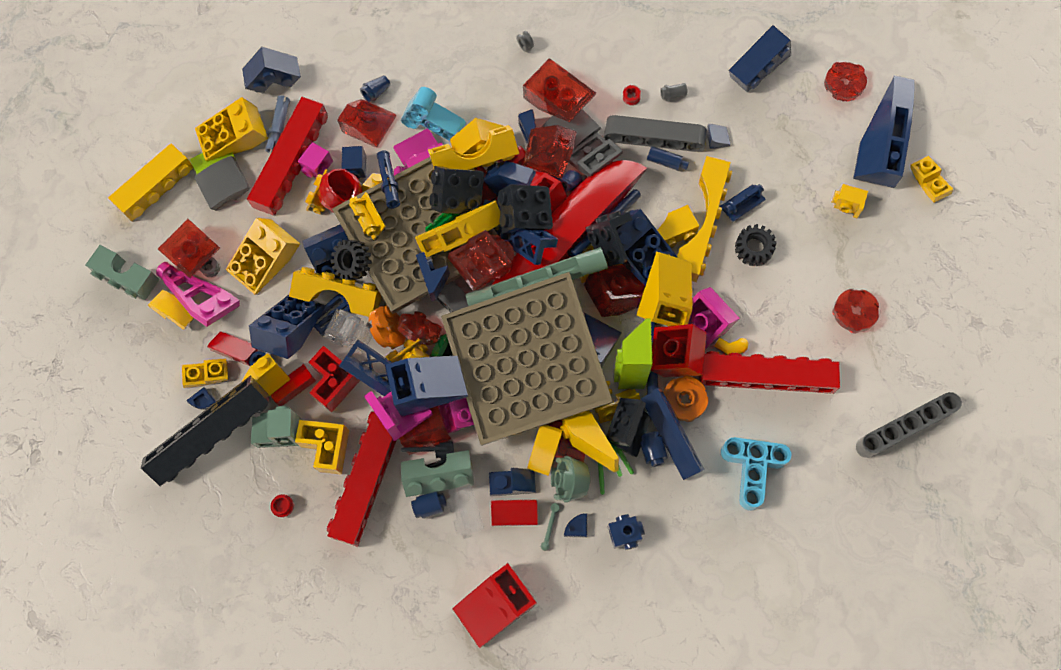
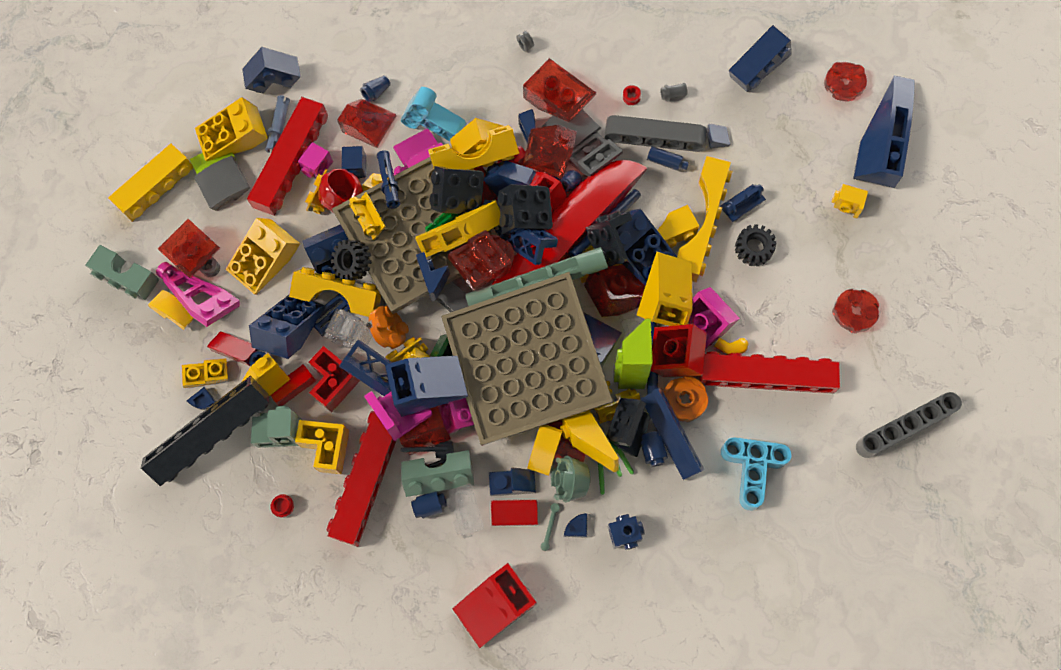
(417, 326): clear red plate -> none
(930, 180): yellow slope -> none

